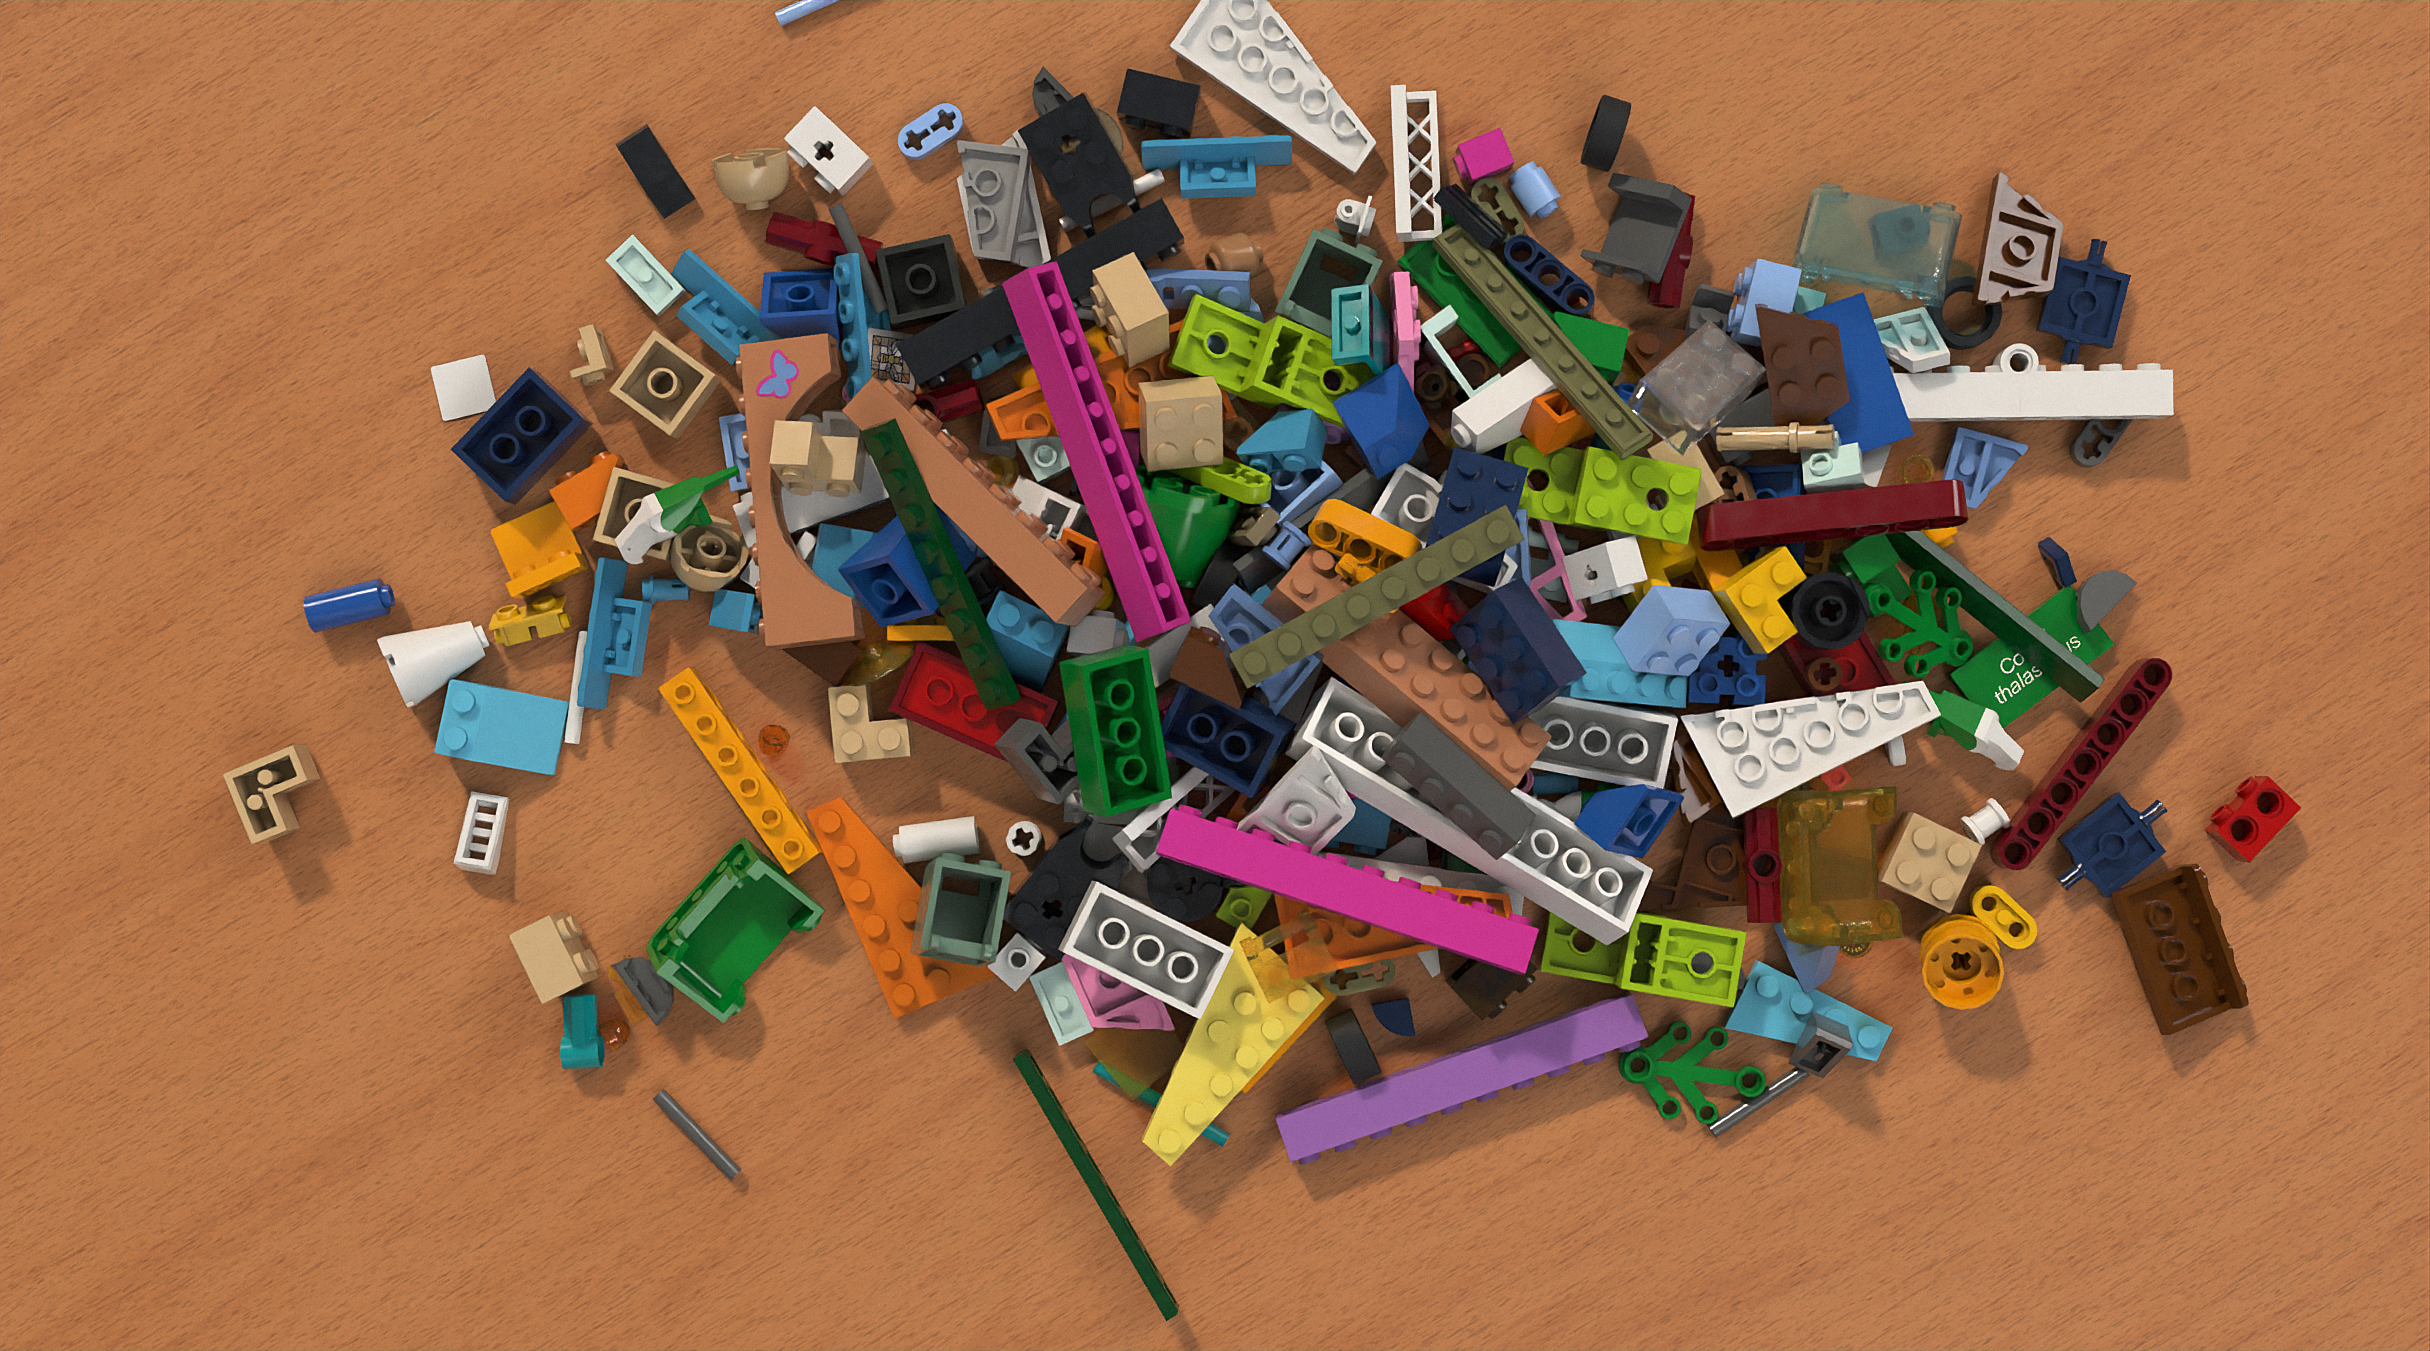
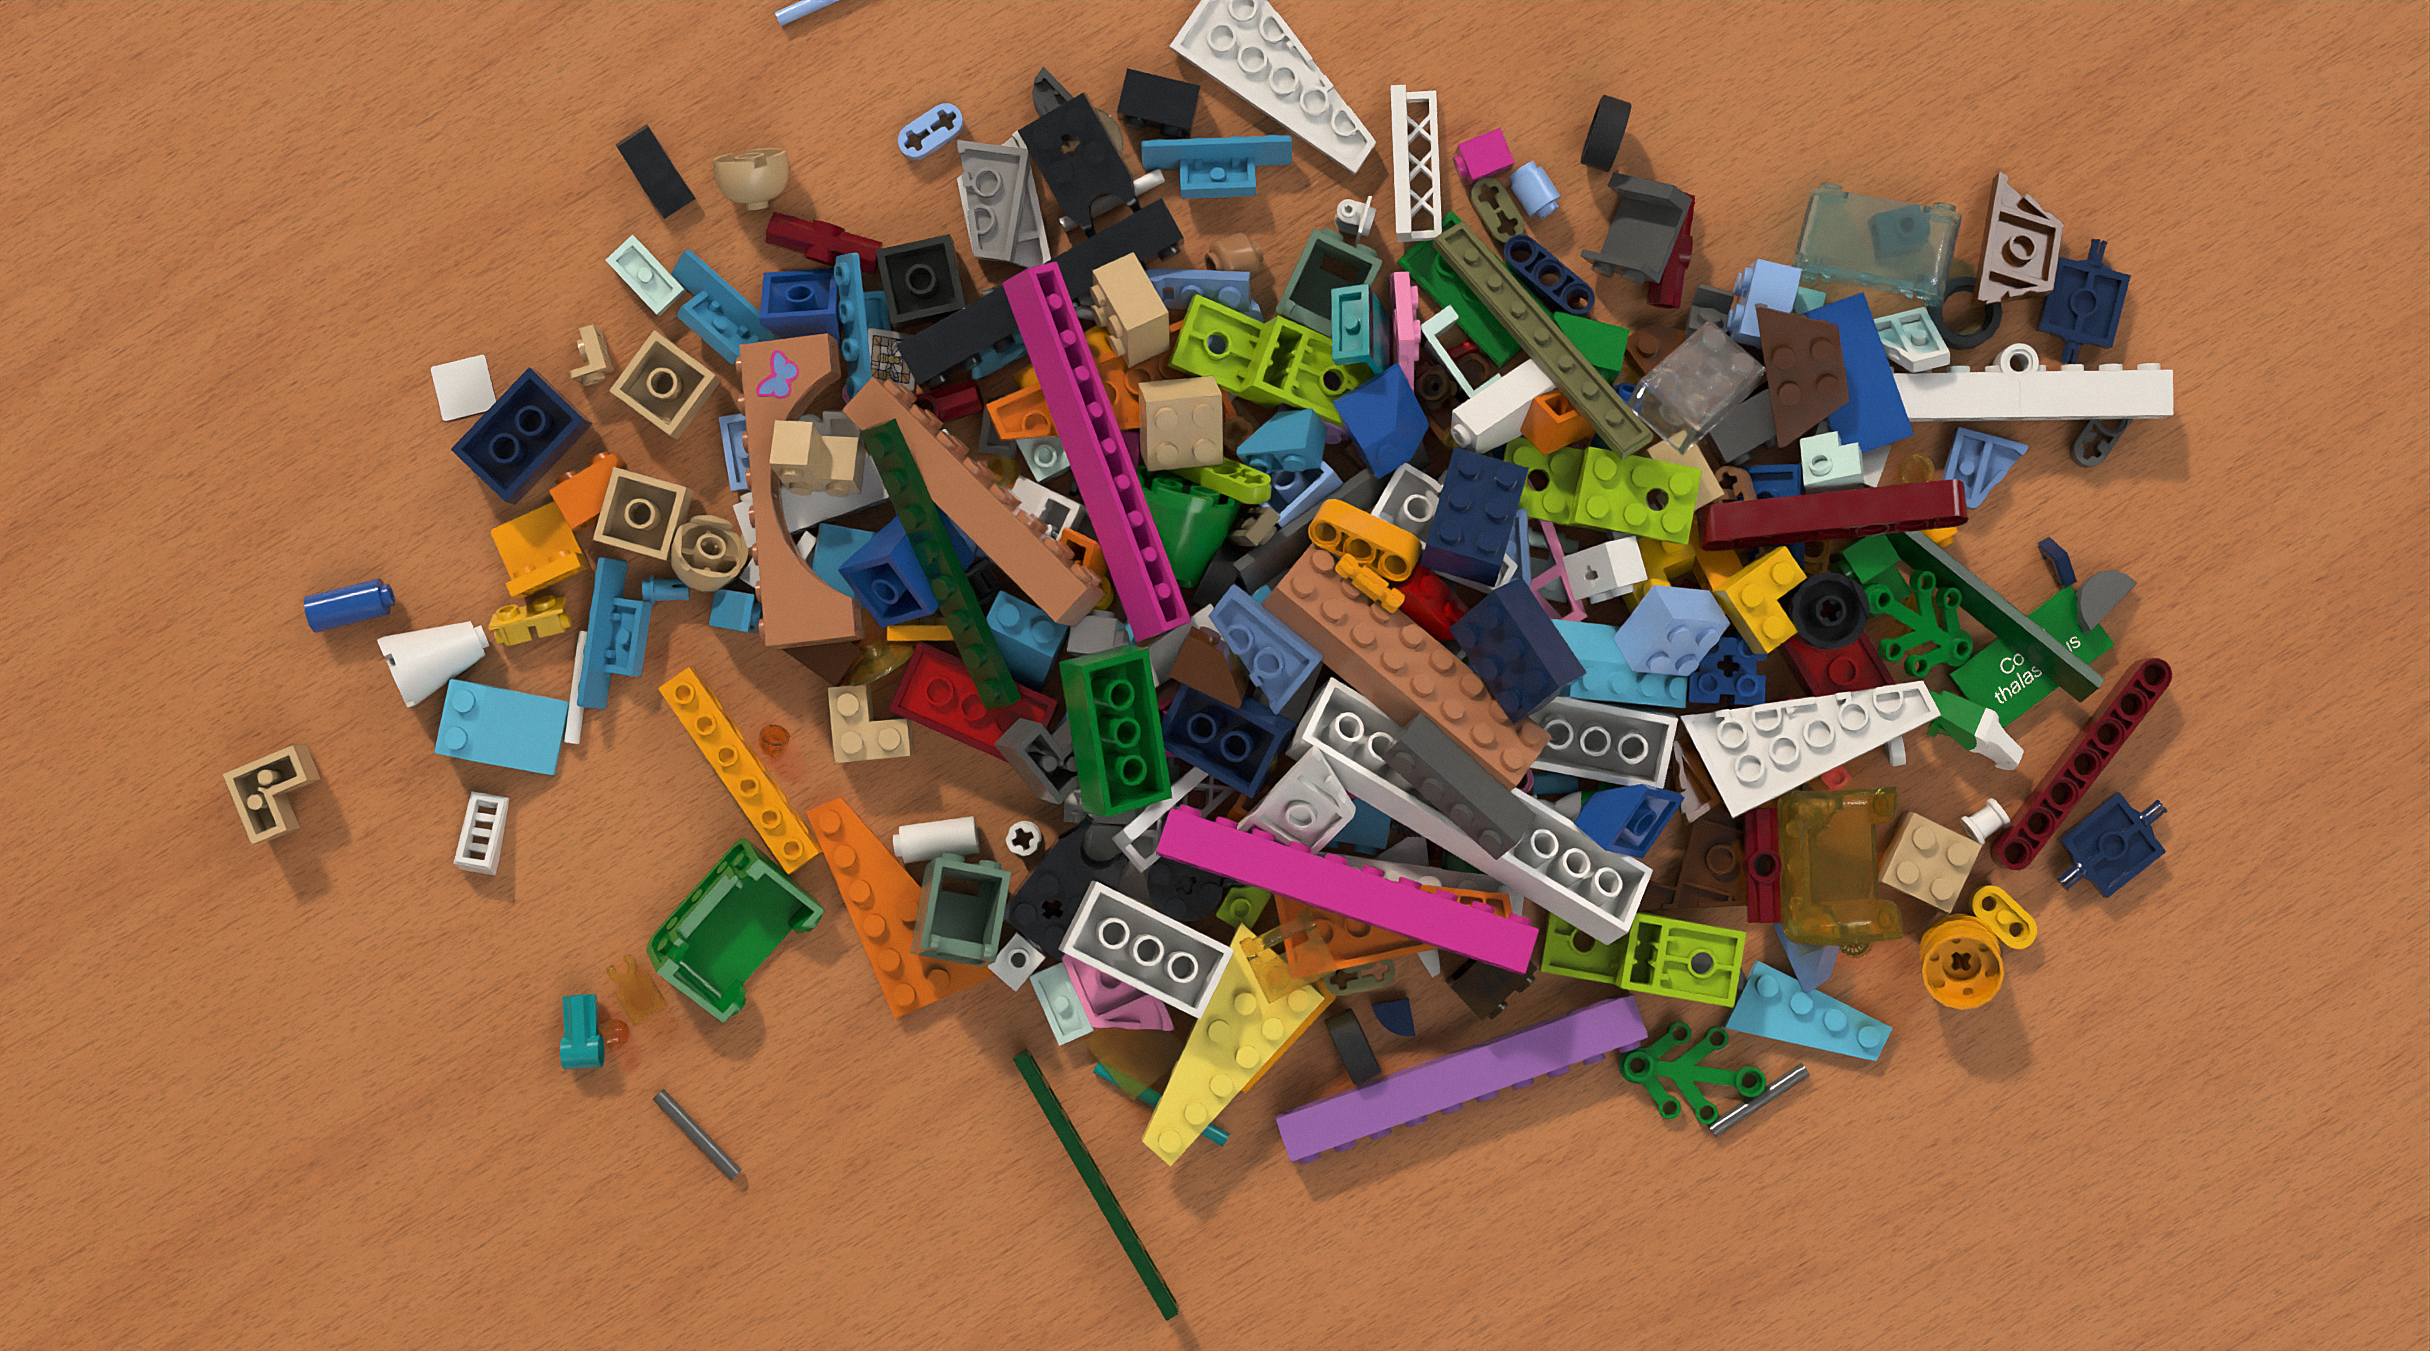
(554, 955): tan brick -> none
(648, 987): dark grey tile -> none
(668, 514): animal -> none
(818, 132): white brick -> none
(853, 246): dark grey bar -> none
(1286, 546): medium blue bush -> none
(1376, 596): olive plate -> none
(1470, 216): black tile -> none
(1769, 438): tan pin -> none
(1821, 1045): dark grey slope -> none
(1831, 682): reddish brown bush -> none
(2180, 947): reddish brown bracket -> none
(2257, 826): red brick -> none

